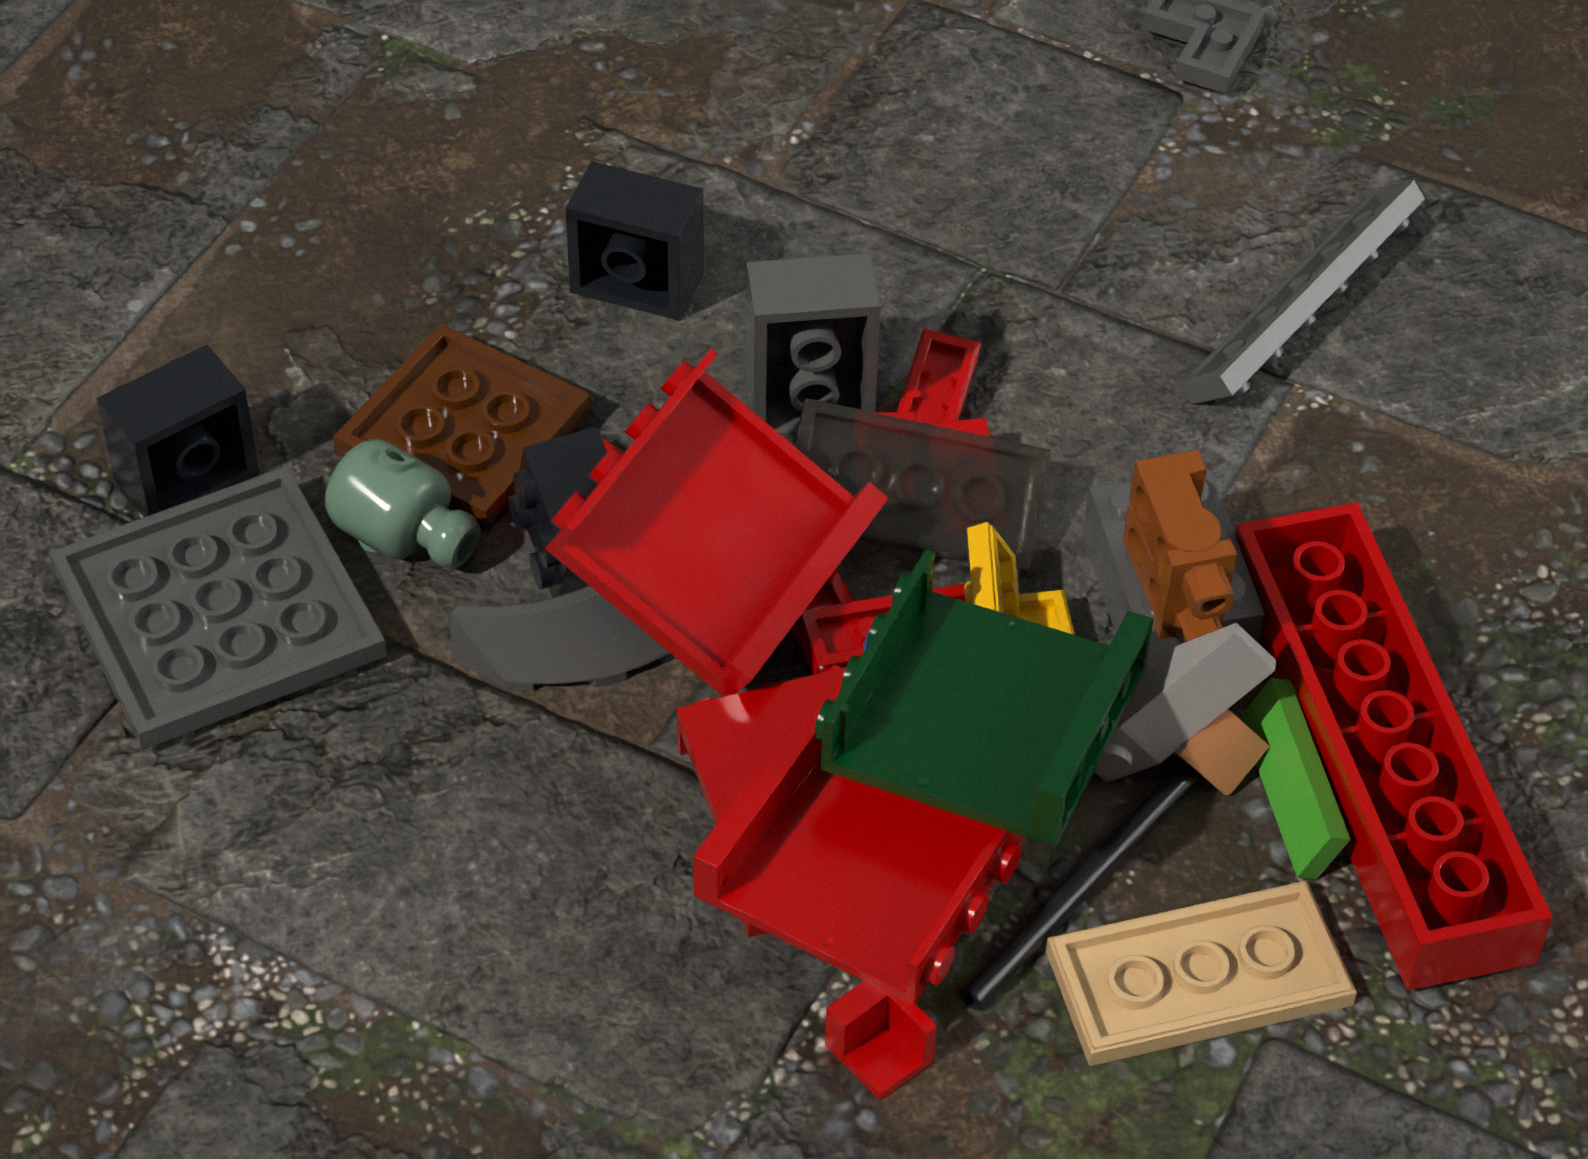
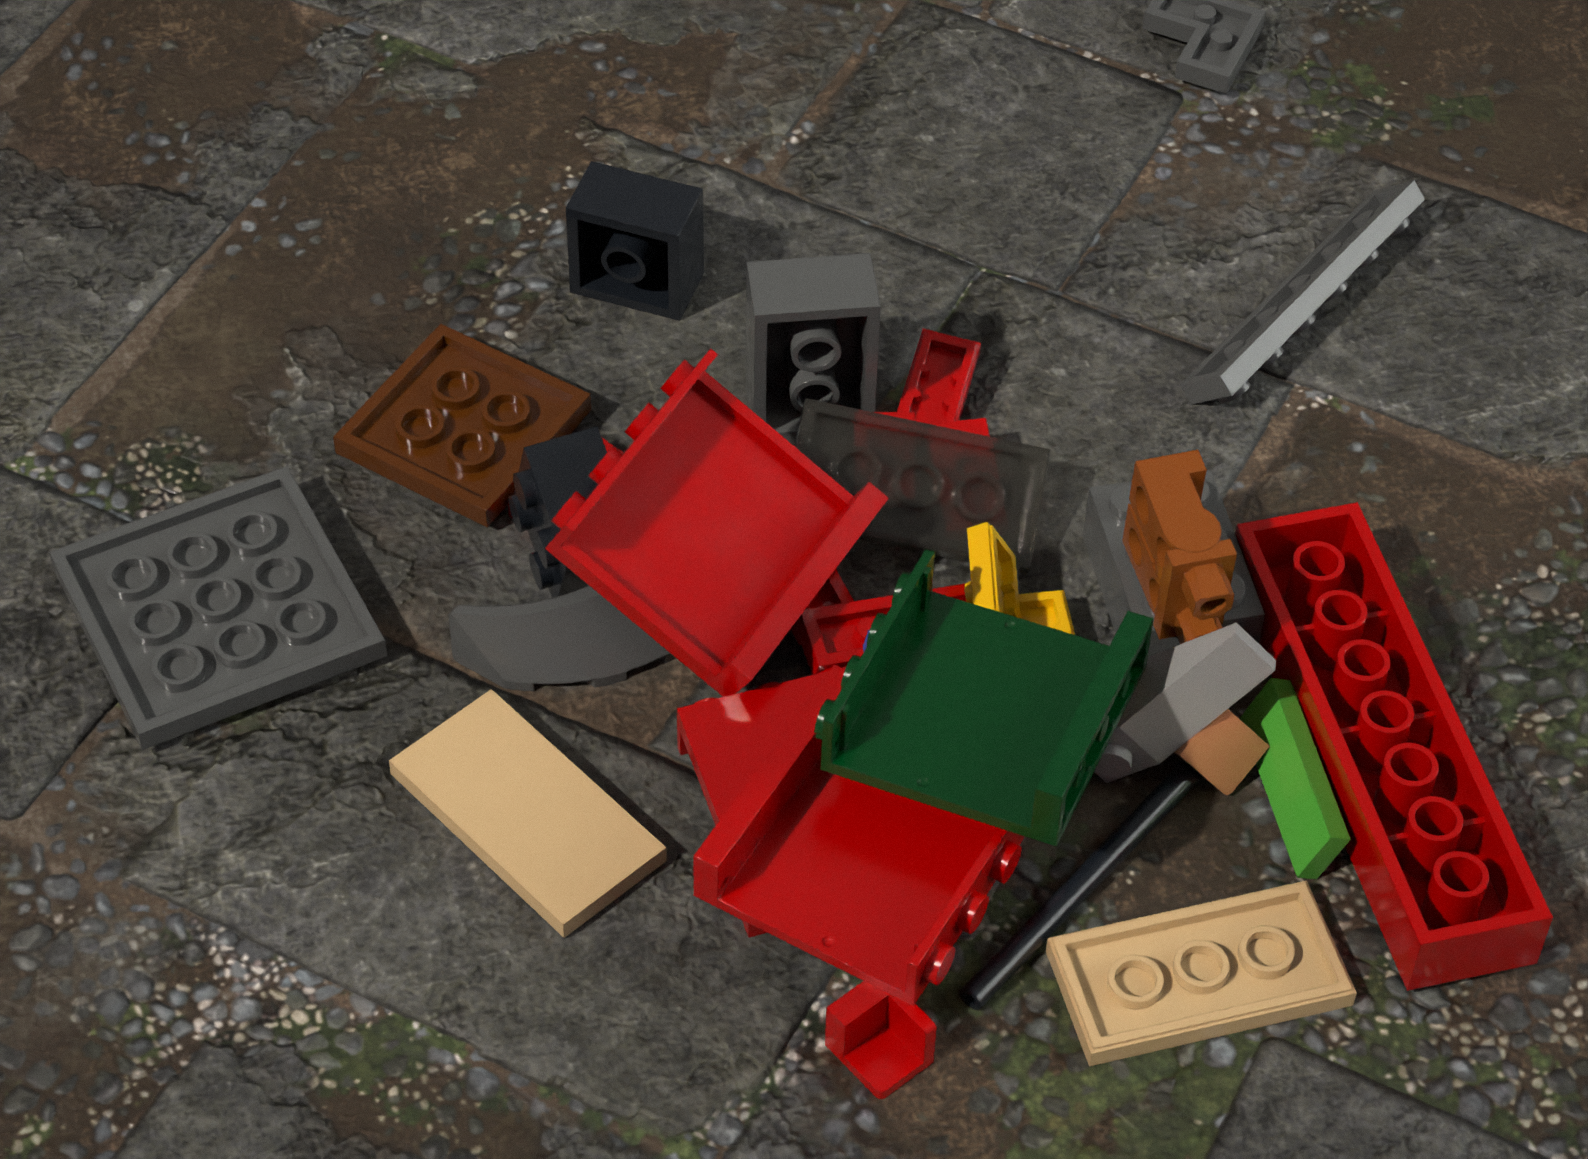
(179, 432): black brick -> none
(398, 505): sand green piece -> none
(528, 812): none -> tan tile

